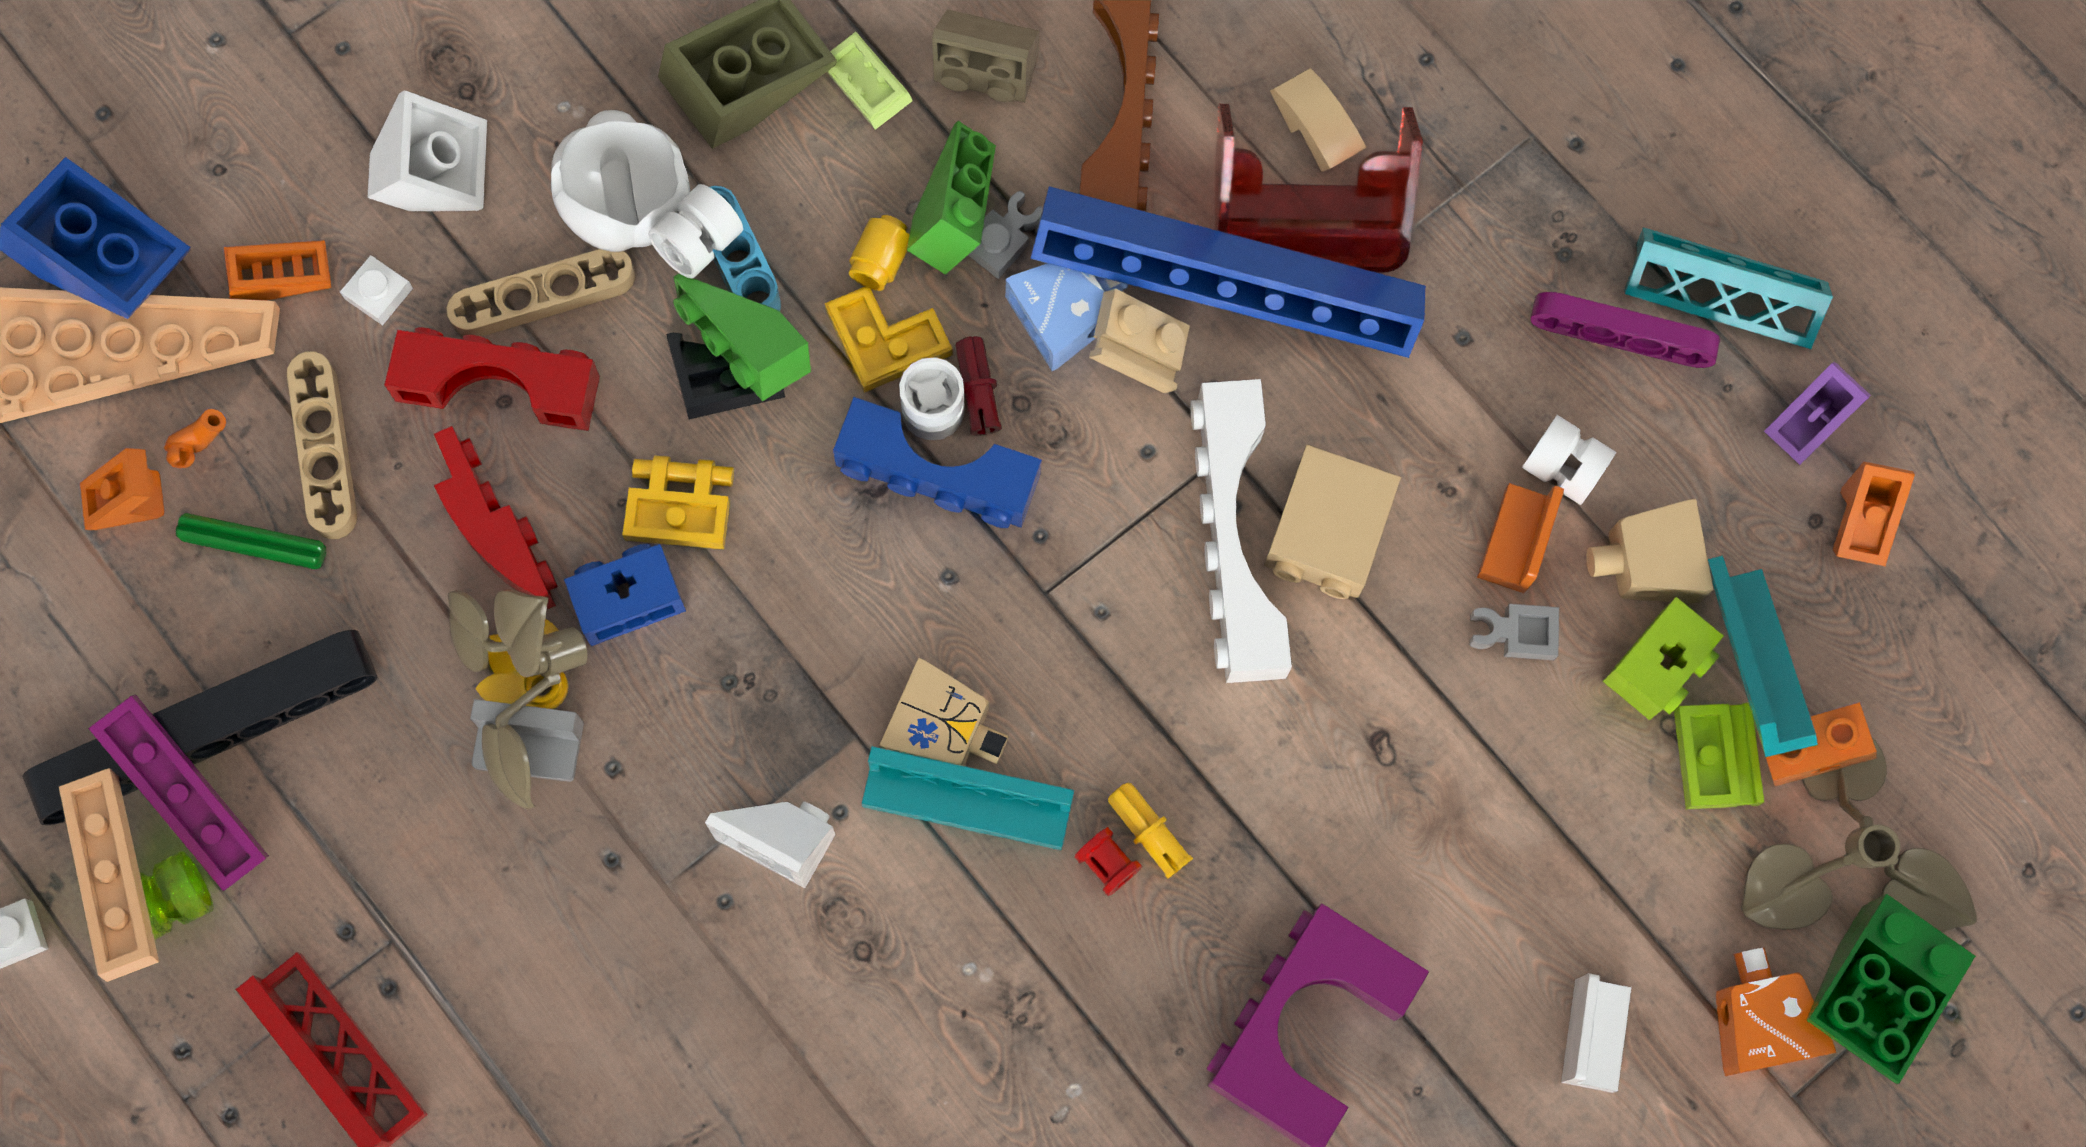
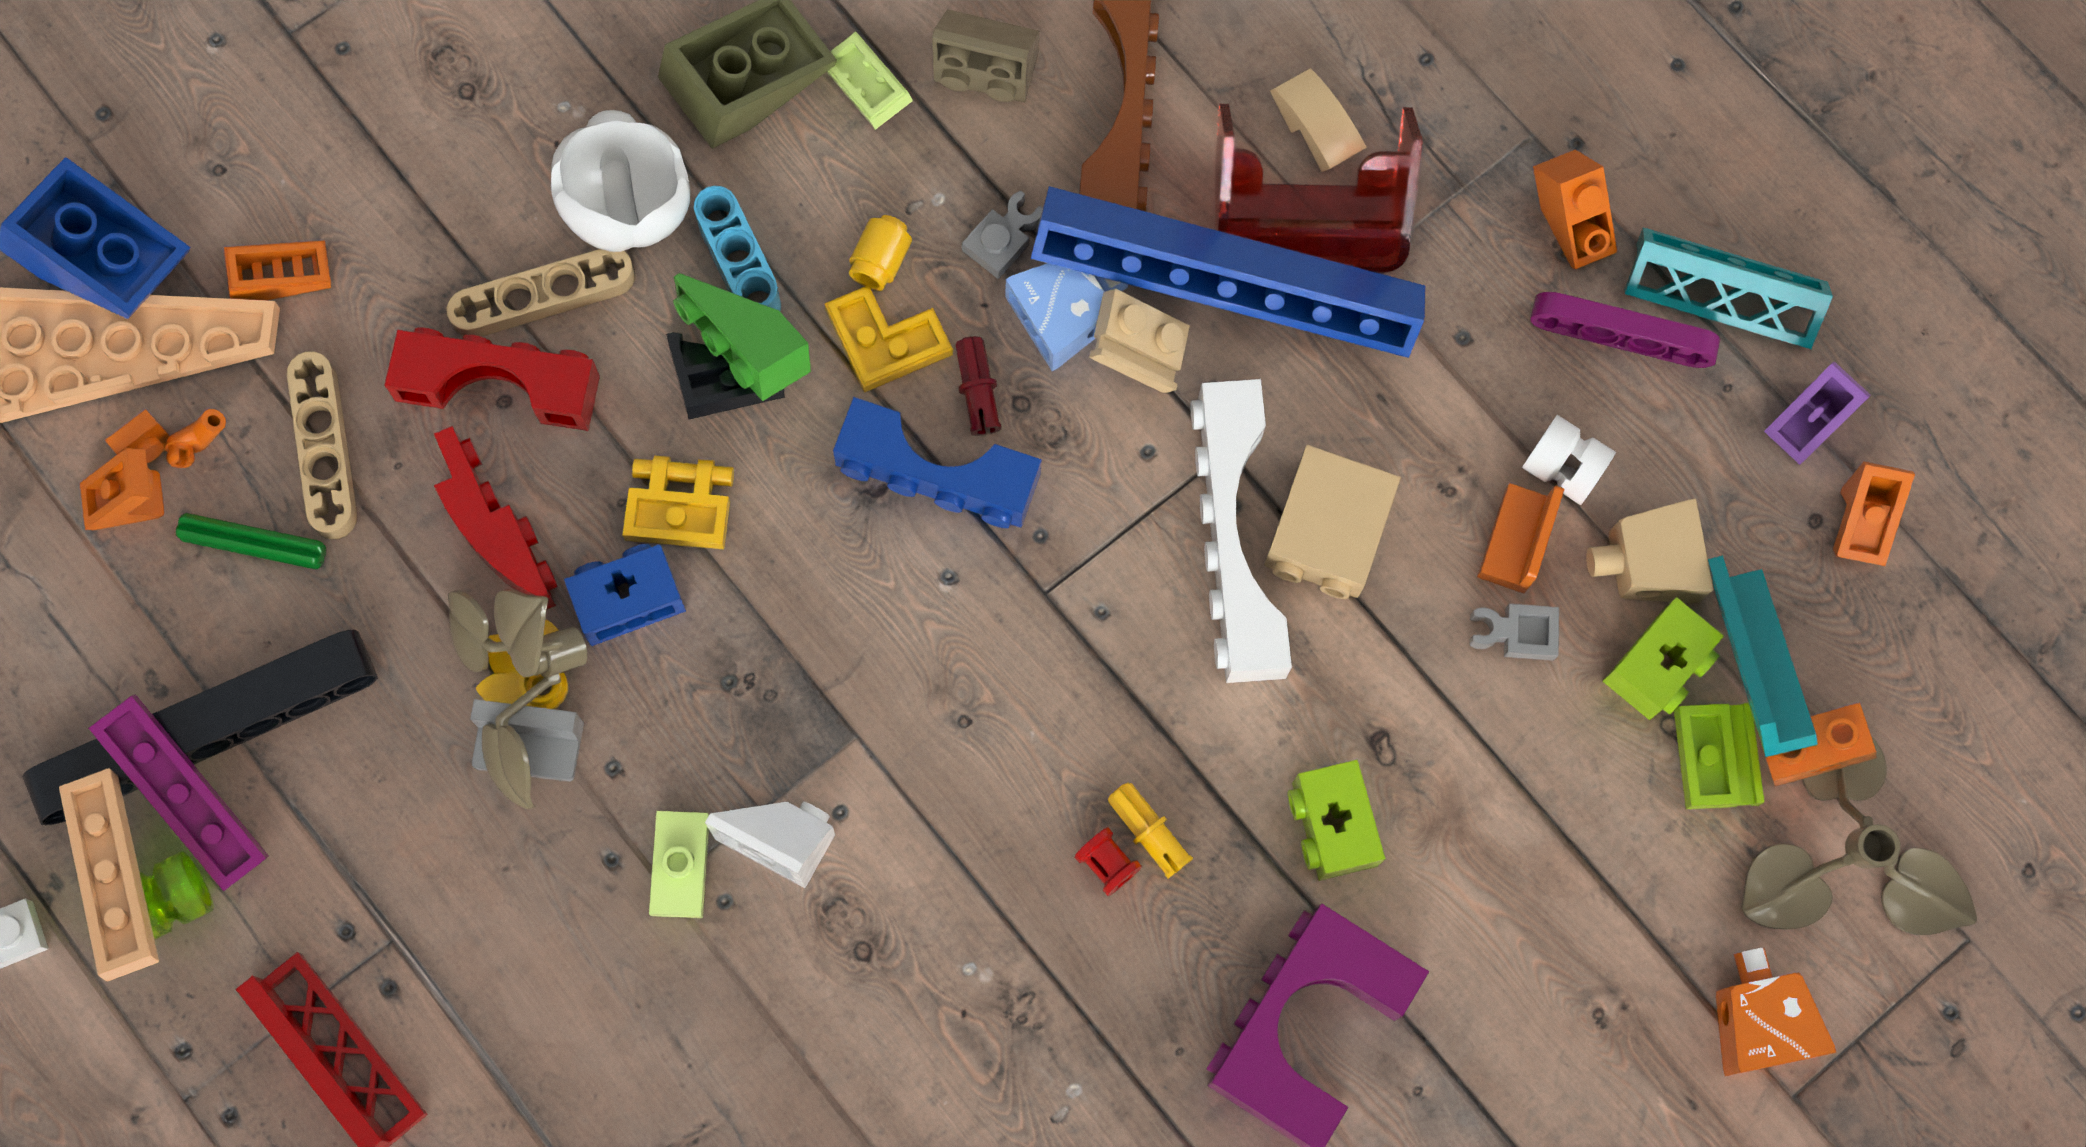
(140, 433): none -> orange plate
(376, 290): white plate -> none
(429, 157): white slope -> none
(679, 864): none -> yellowish green plate
(691, 235): white wheel -> none
(932, 398): white wheel -> none
(941, 720): tan torso -> none
(954, 201): bright green slope -> none
(967, 798): teal fence -> none
(1344, 793): none -> lime brick
(1576, 207): none -> orange slope
(1596, 1034): white panel -> none
(1888, 986): green slope -> none

